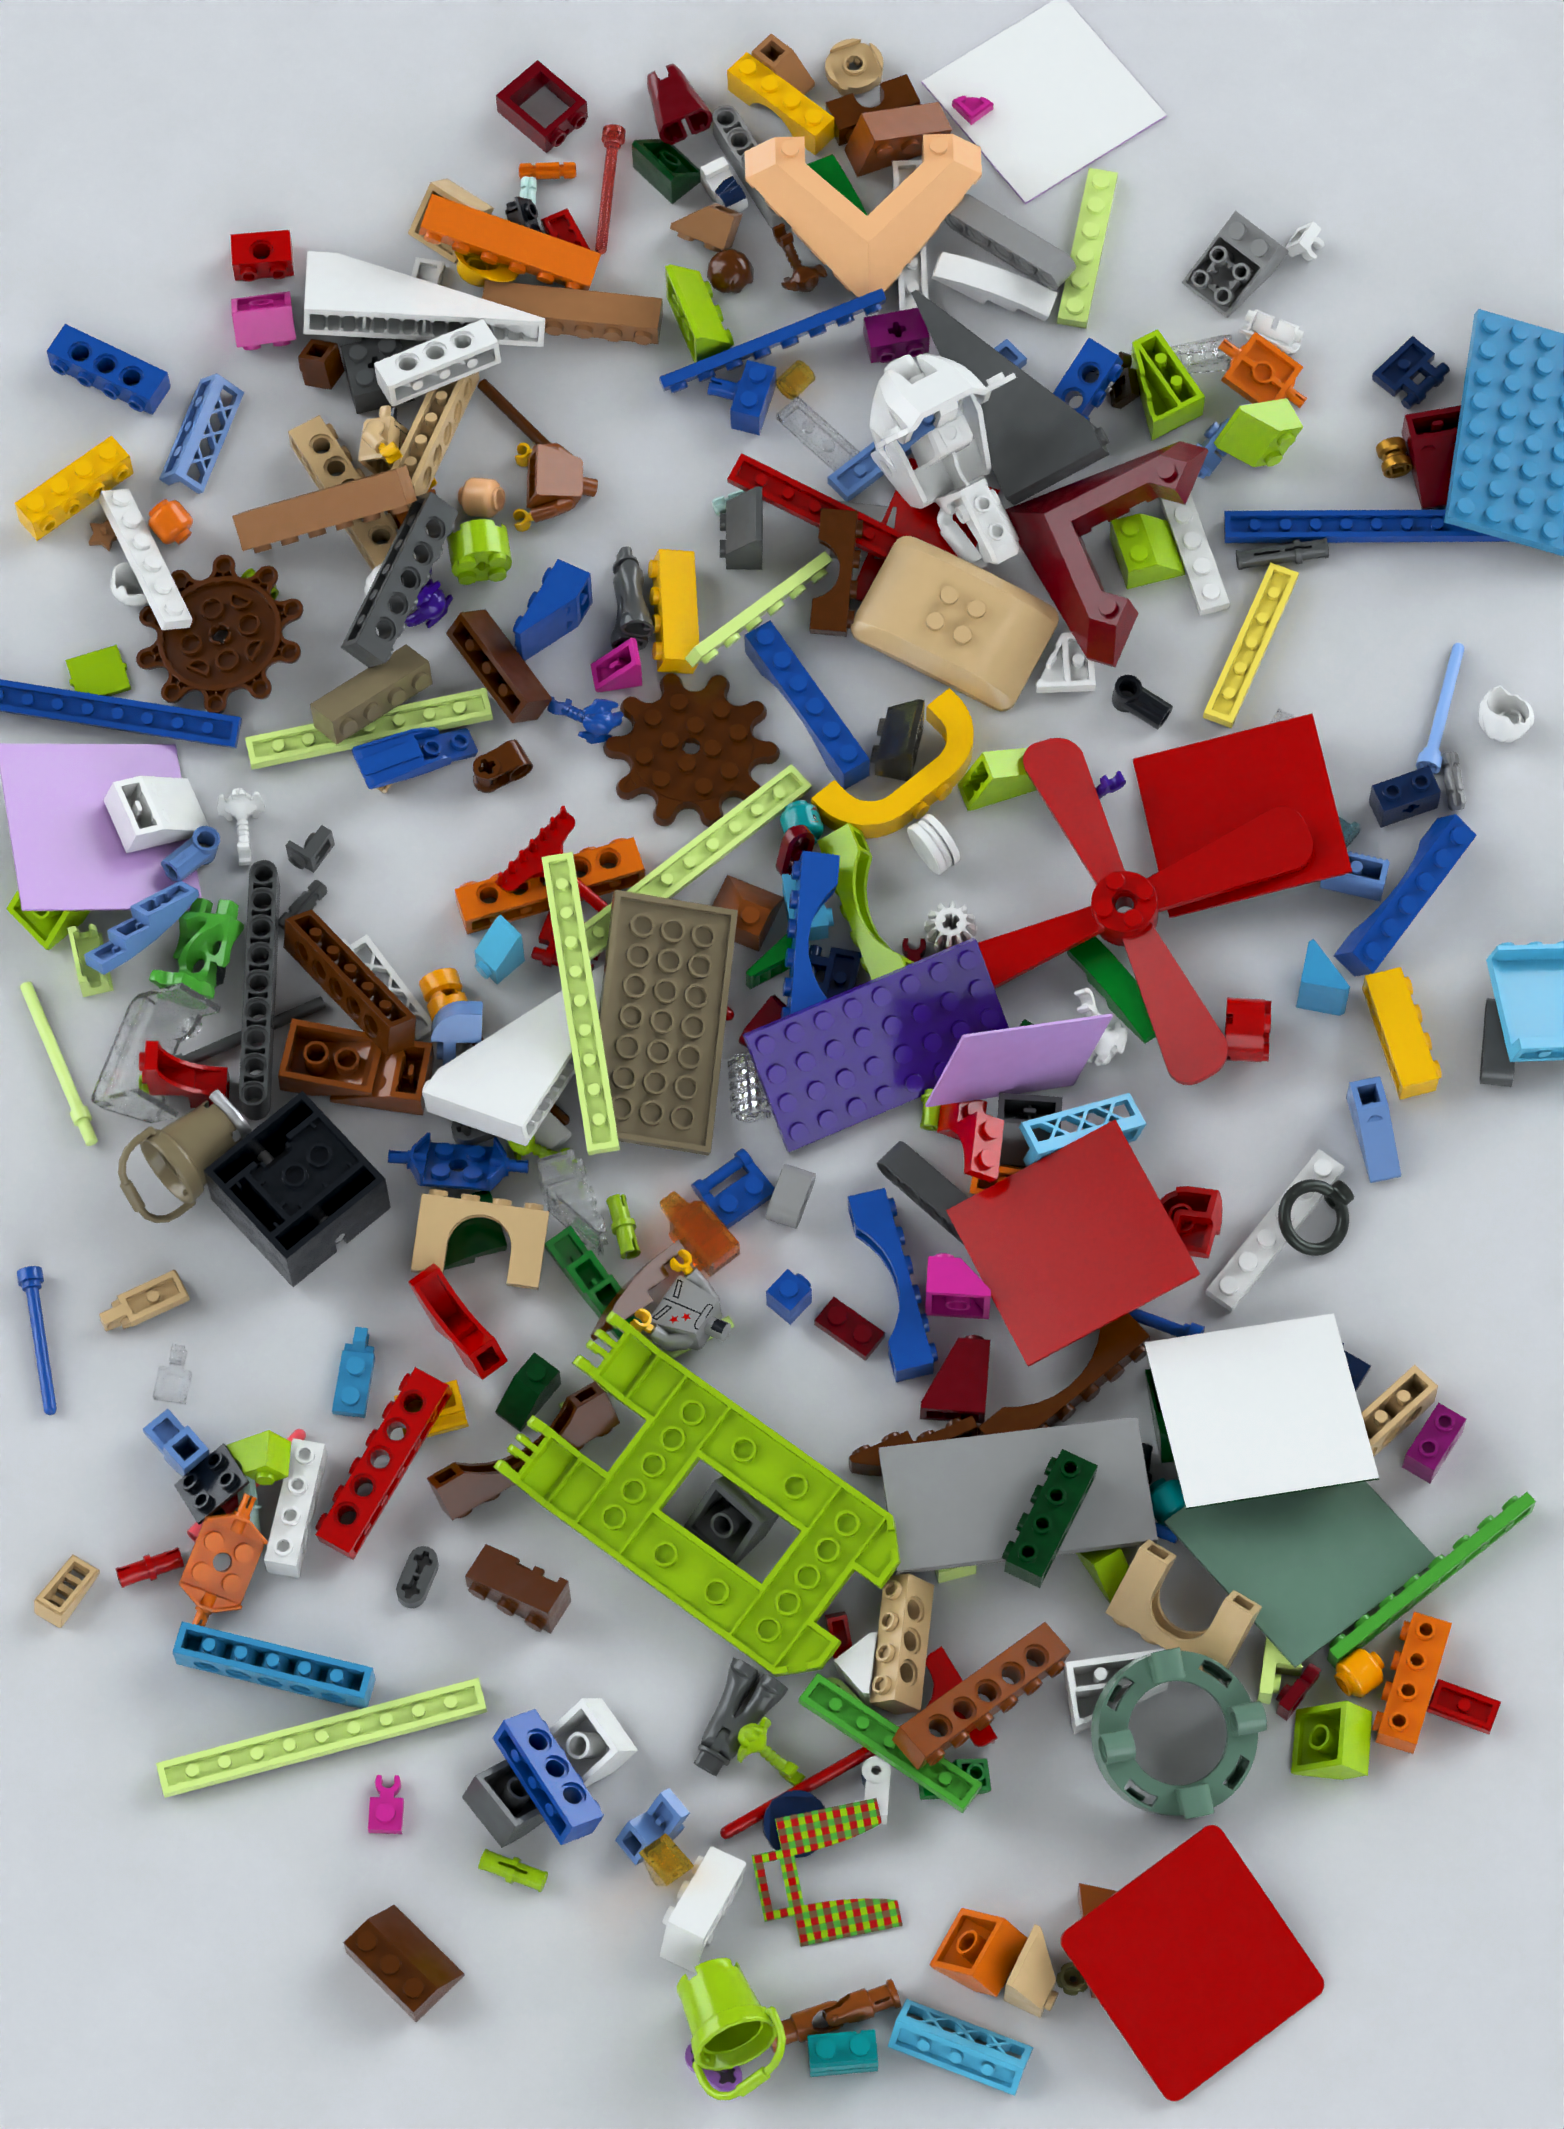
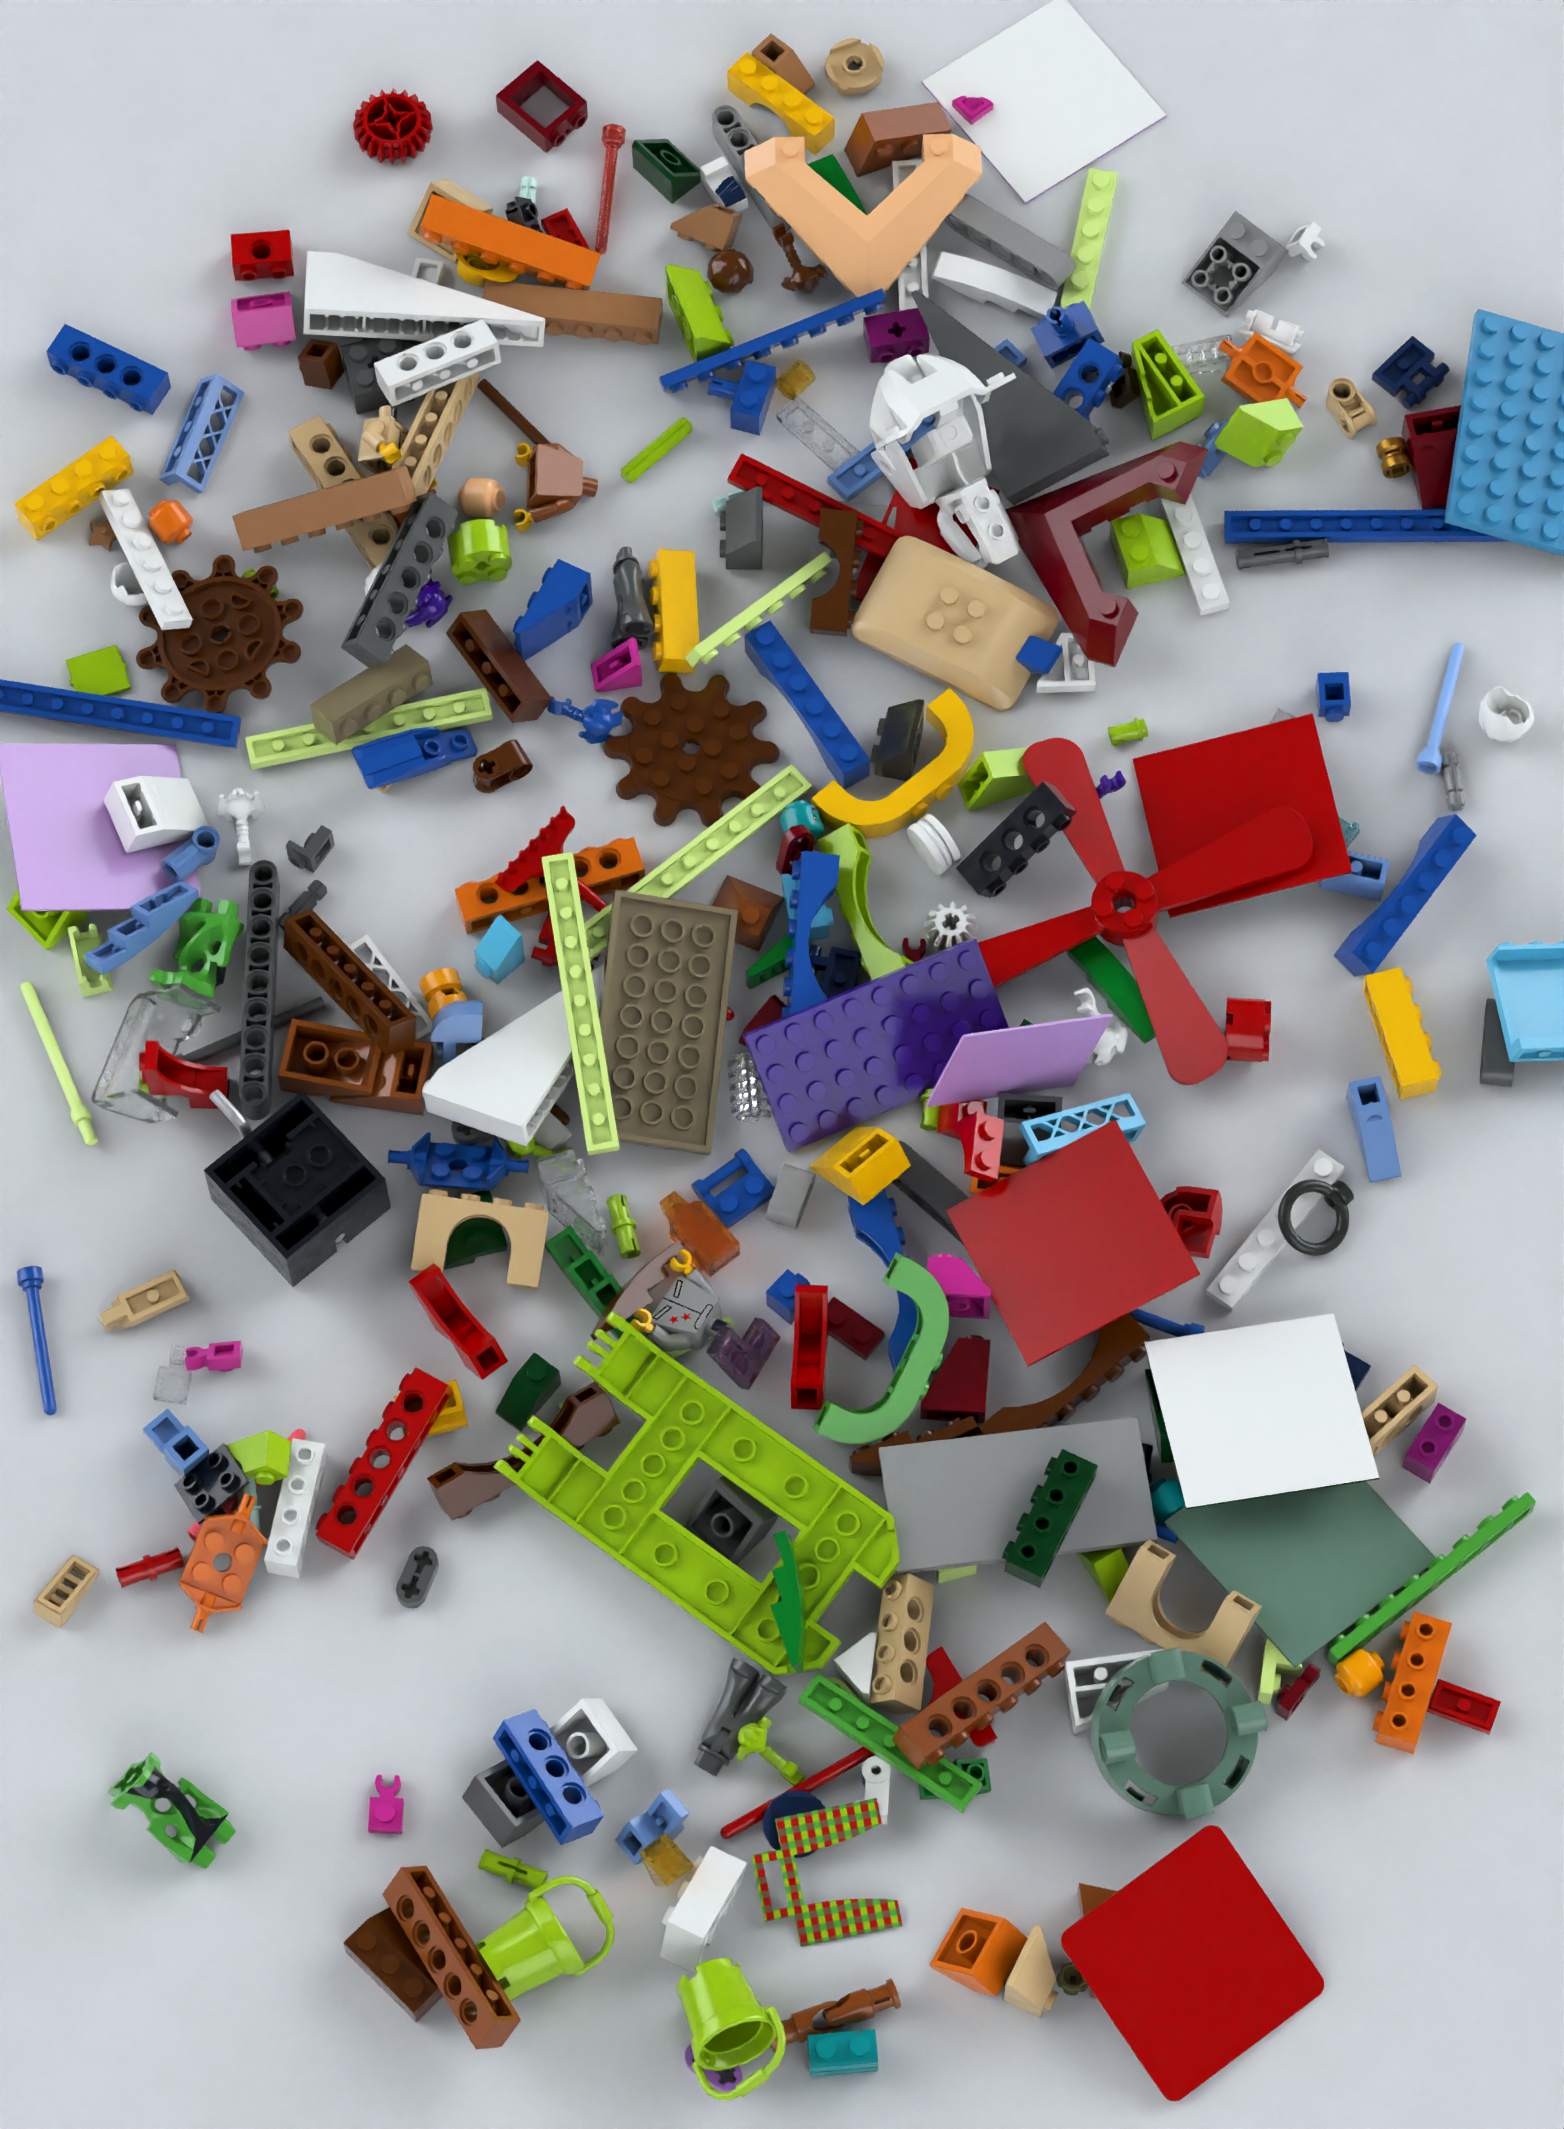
(145, 1784): none -> bright green hips
(180, 1156): dark tan piece -> none
(219, 1356): none -> dark pink plate
(274, 1665): dark azure brick -> none
(321, 1737): yellowish green plate -> none
(354, 1376): dark azure hinge -> none
(377, 135): none -> red gear
(451, 1957): none -> dark orange brick
(518, 1589): reddish brown wedge -> none
(535, 1946): none -> lime piece
(548, 170): orange axle -> none
(656, 450): none -> lime axle
(673, 101): dark red piece -> none
(743, 1357): none -> clear purple plate
(791, 1610): none -> green slope
(810, 1347): none -> red arch
(838, 1626): red piece -> none
(846, 110): reddish brown arch -> none
(862, 1163): none -> yellow slope
(913, 1370): none -> bright green arch
(958, 2049): medium azure fence -> none
(1000, 842): none -> black brick
(1038, 655): none -> blue slope
(1065, 332): none -> blue brick
(1128, 732): none -> lime pin
(1142, 703): black piece -> none
(1250, 645): light yellow plate -> none
(1321, 984): dark azure slope -> none
(1332, 1741): lime slope -> none
(1333, 695): none -> blue brick
(1353, 411): none -> tan piece
(1404, 796): dark blue brick -> none

